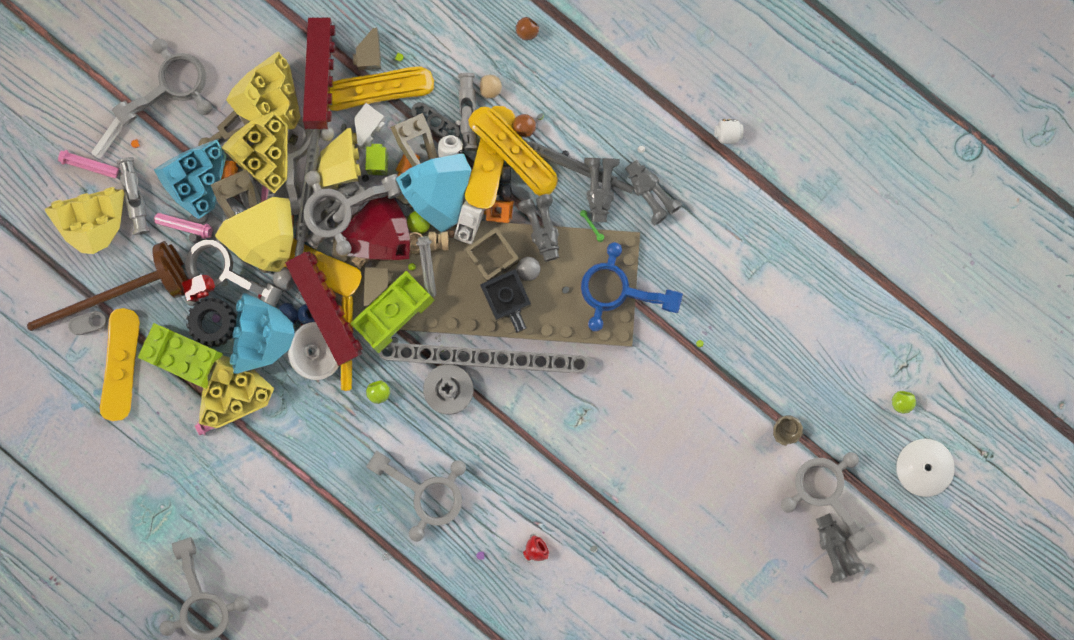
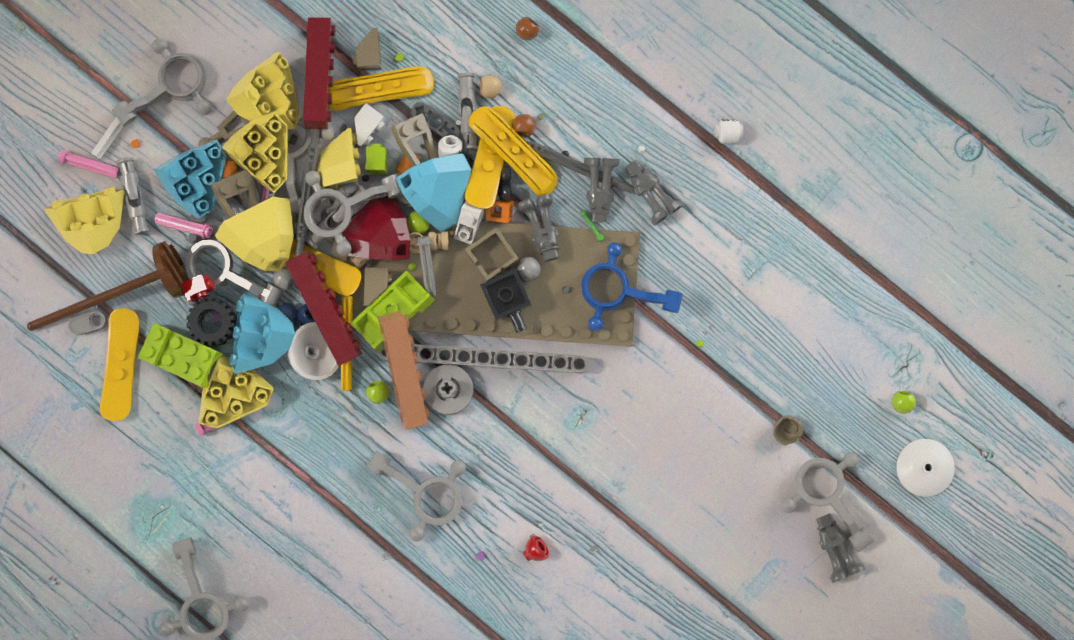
(403, 369): none -> nougat brick

